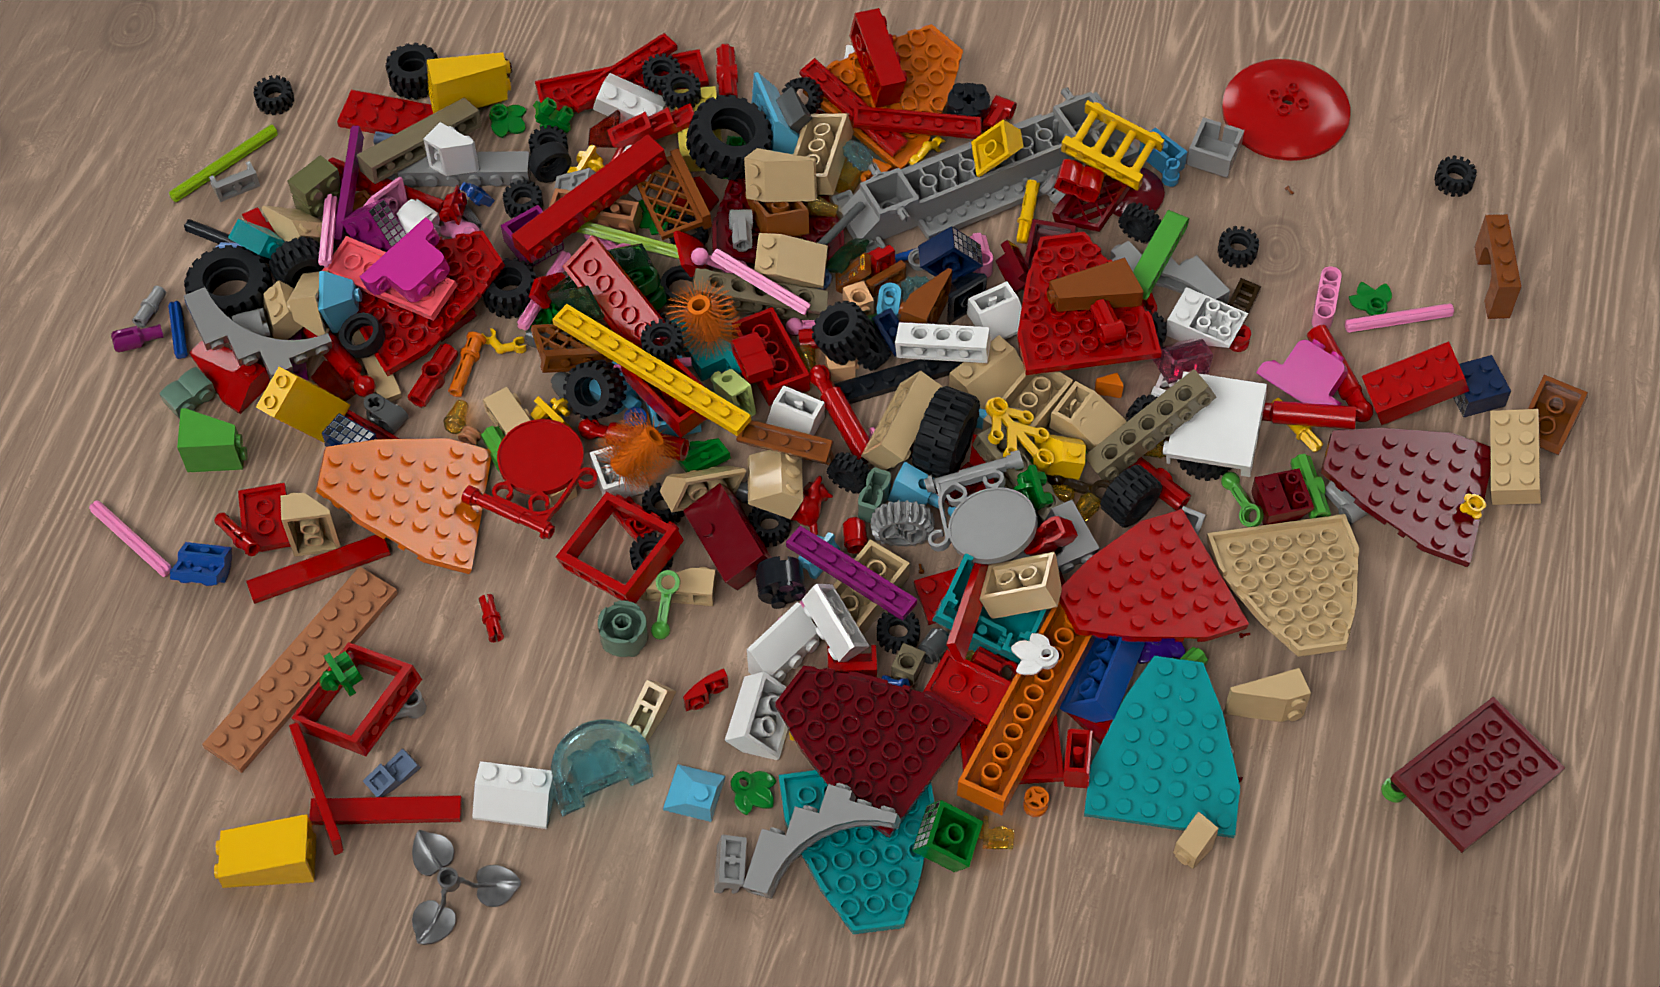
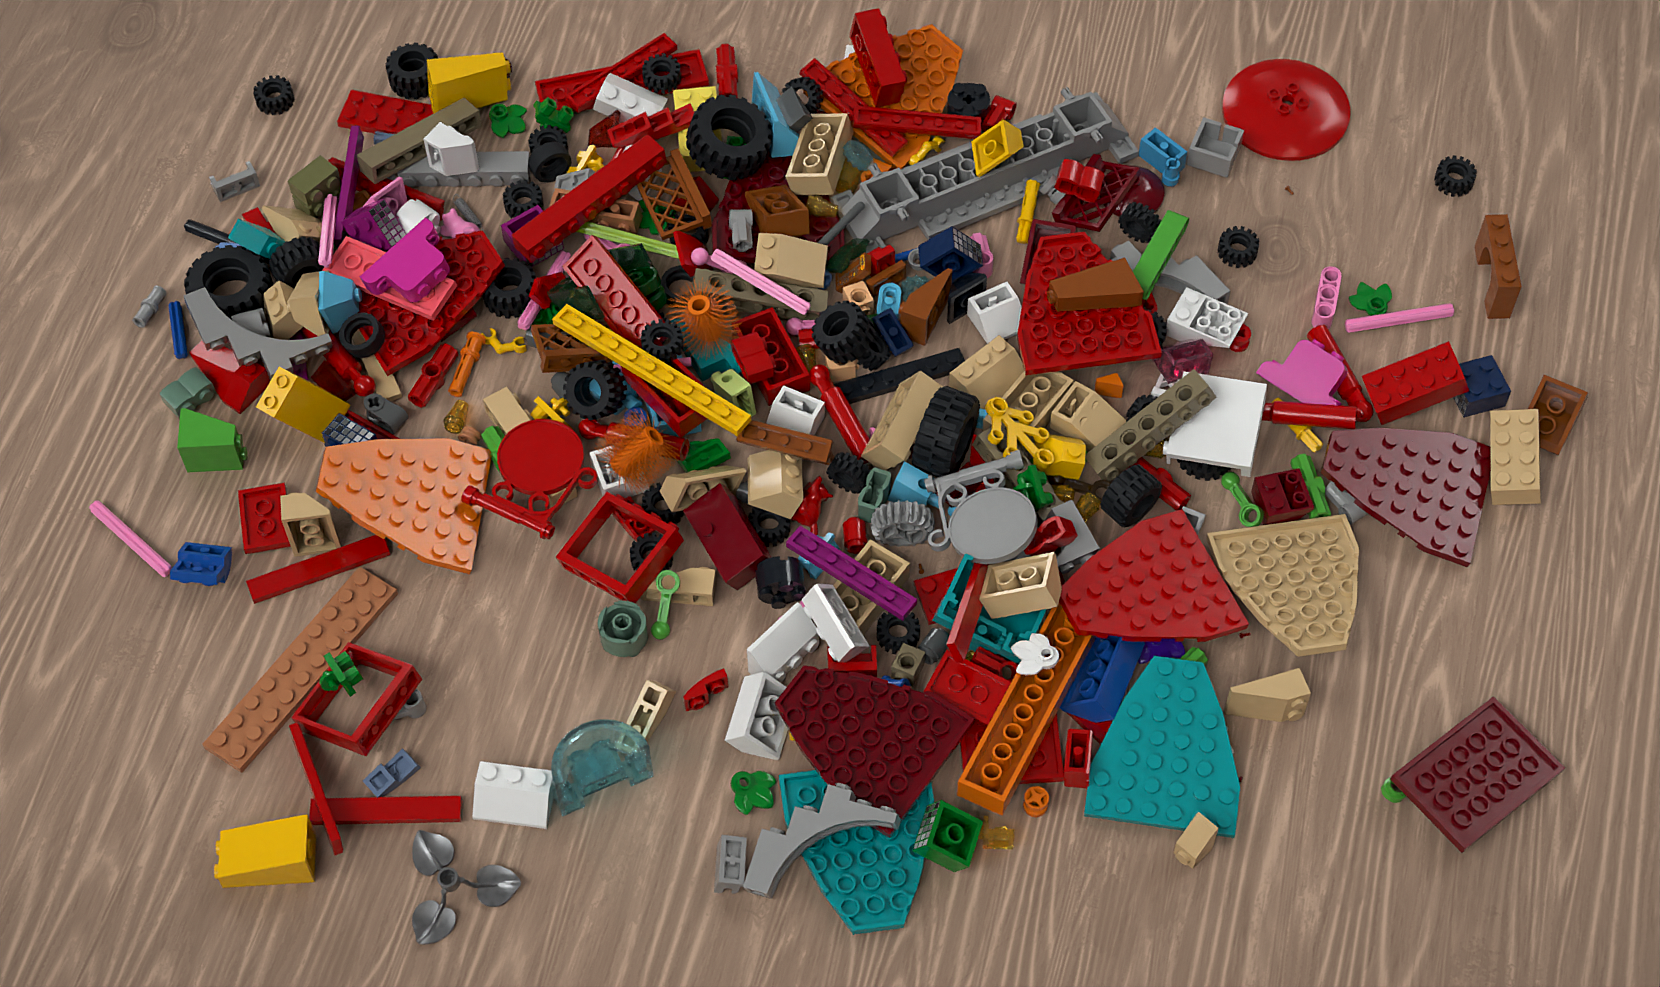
(134, 337): magenta arm -> none
(223, 163): lime axle -> none
(247, 544): red pin -> none
(453, 206): red hinge -> none
(477, 194): blue plate -> none
(491, 618): red pin -> none
(681, 81): black tyre -> none
(694, 793): medium azure slope -> none
(779, 177): tan slope -> none
(943, 342): white brick -> none
(1013, 266): dark red panel -> none
(1108, 326): red piece -> none
(1111, 165): yellow fence -> none
(1248, 287): dark brown slope -> none
(1477, 502): yellow plate -> none

